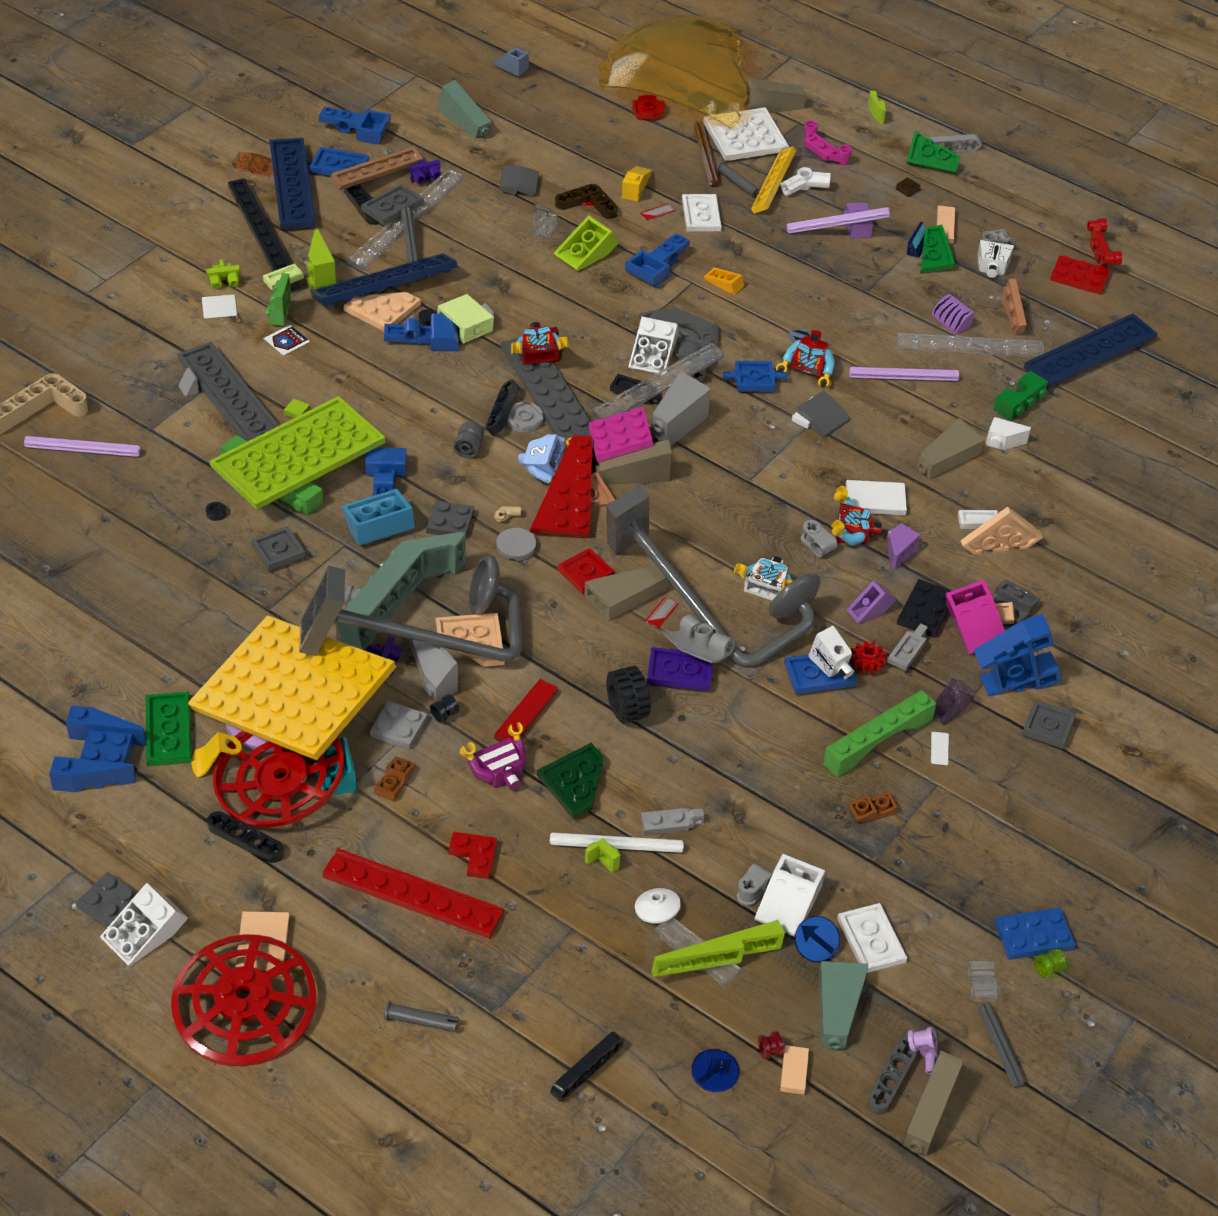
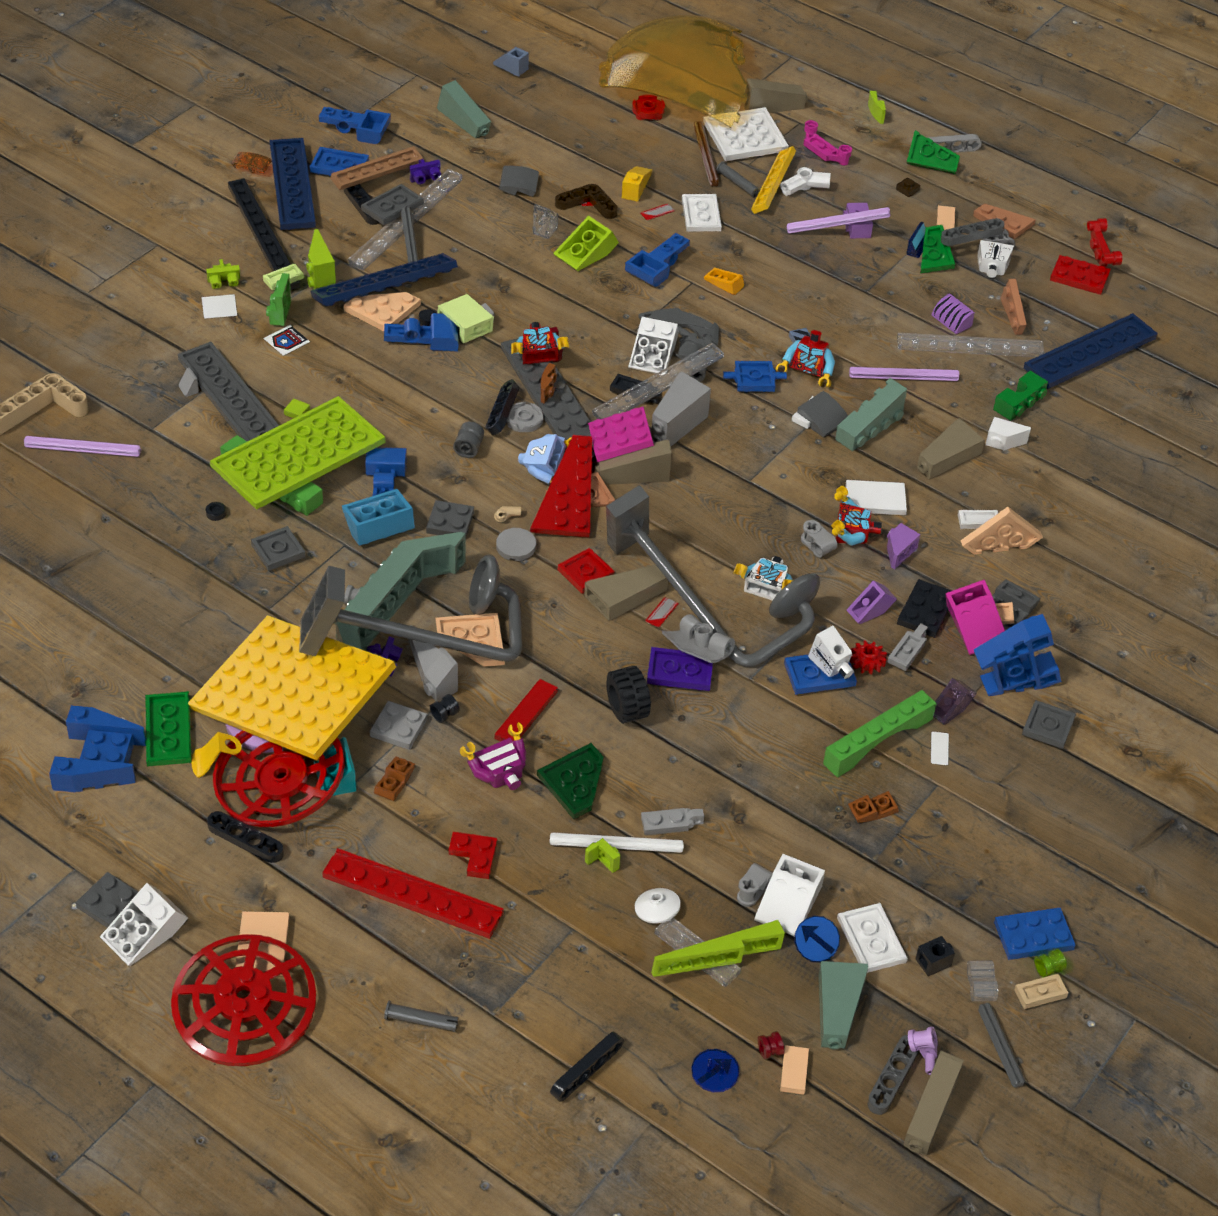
(547, 381): none -> dark orange slope
(873, 416): none -> sand green wedge
(928, 958): none -> black brick
(990, 228): none -> dark grey beam
(1014, 223): none -> nougat wing
(1041, 991): none -> tan plate

